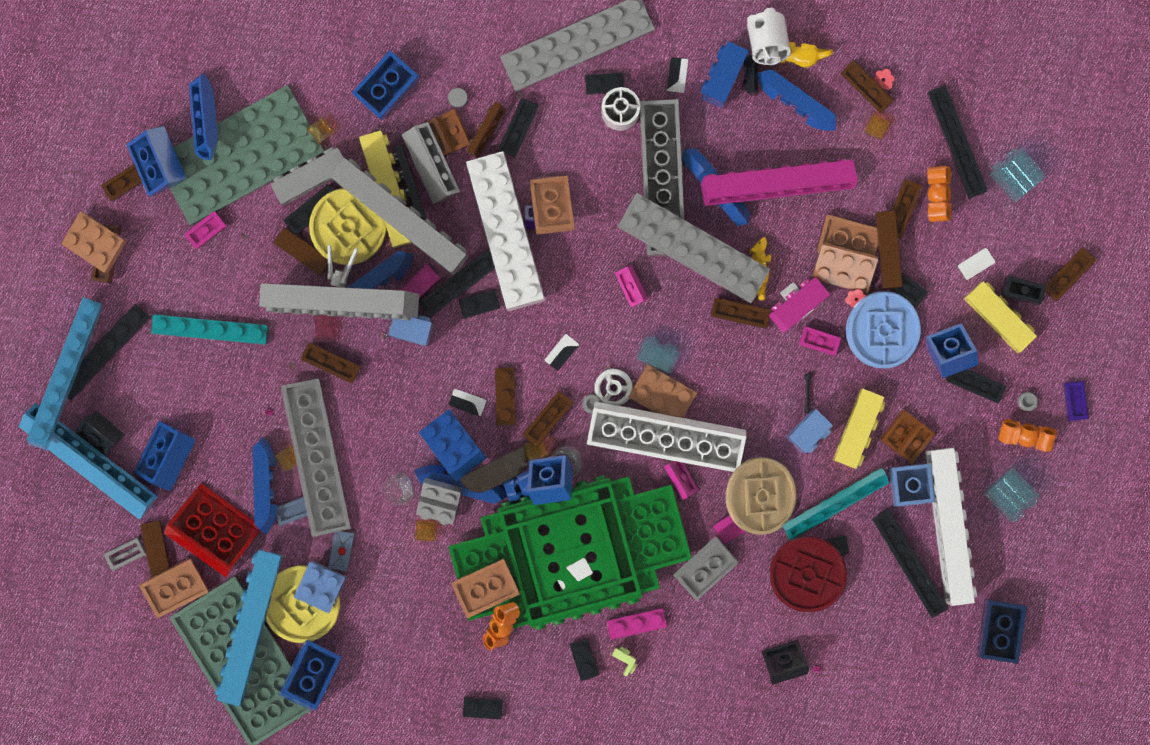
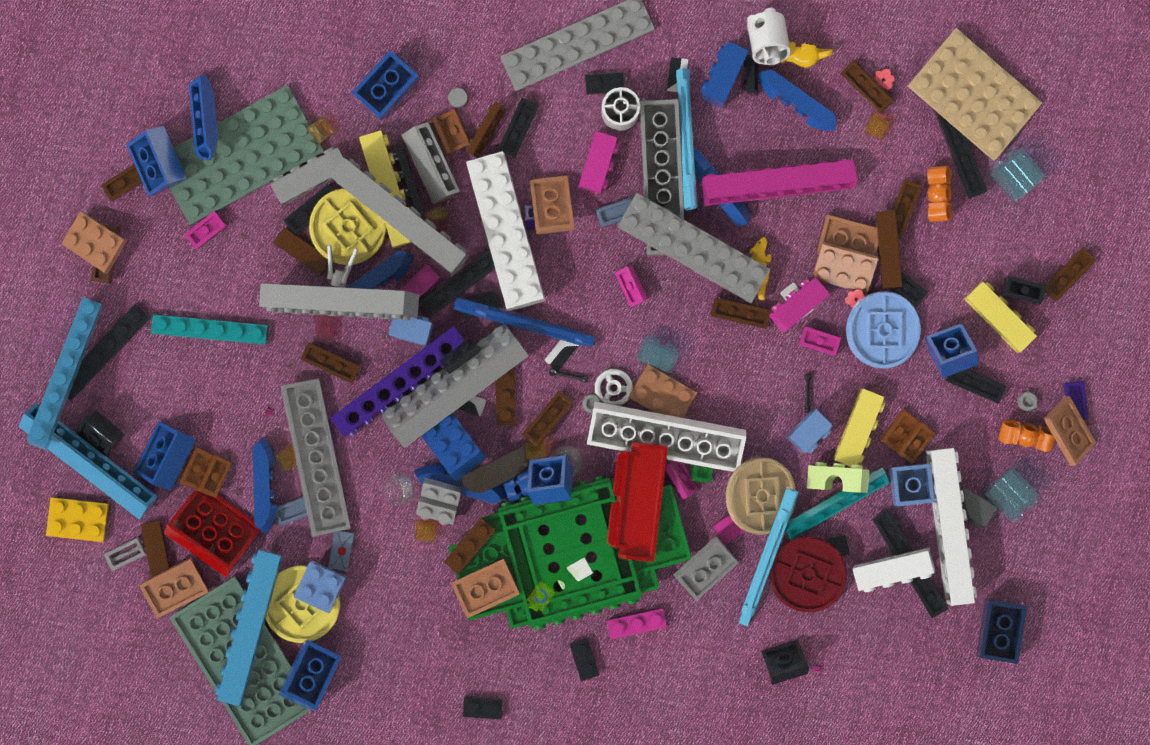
(77, 519): none -> yellow plate
(205, 472): none -> dark orange slope
(341, 418): none -> dark purple brick
(438, 213): none -> clear yellow plate
(447, 392): none -> light grey brick
(459, 356): none -> black plate
(469, 546): none -> reddish brown plate
(501, 625): orange piece -> none
(523, 322): none -> blue piece
(540, 596): none -> clear neon green brick
(553, 372): none -> black hinge
(599, 163): none -> dark pink brick
(612, 213): none -> sand blue tile
(623, 655): yellowish green bracket -> none
(638, 501): none -> red slope
(686, 133): none -> medium azure piece
(701, 474): none -> green plate
(768, 555): none -> medium azure piece
(822, 477): none -> yellowish green arch
(894, 569): none -> white brick
(974, 94): none -> tan plate
(976, 263): white sticker -> none
(977, 509): none -> dark grey slope
(1070, 430): none -> nougat plate

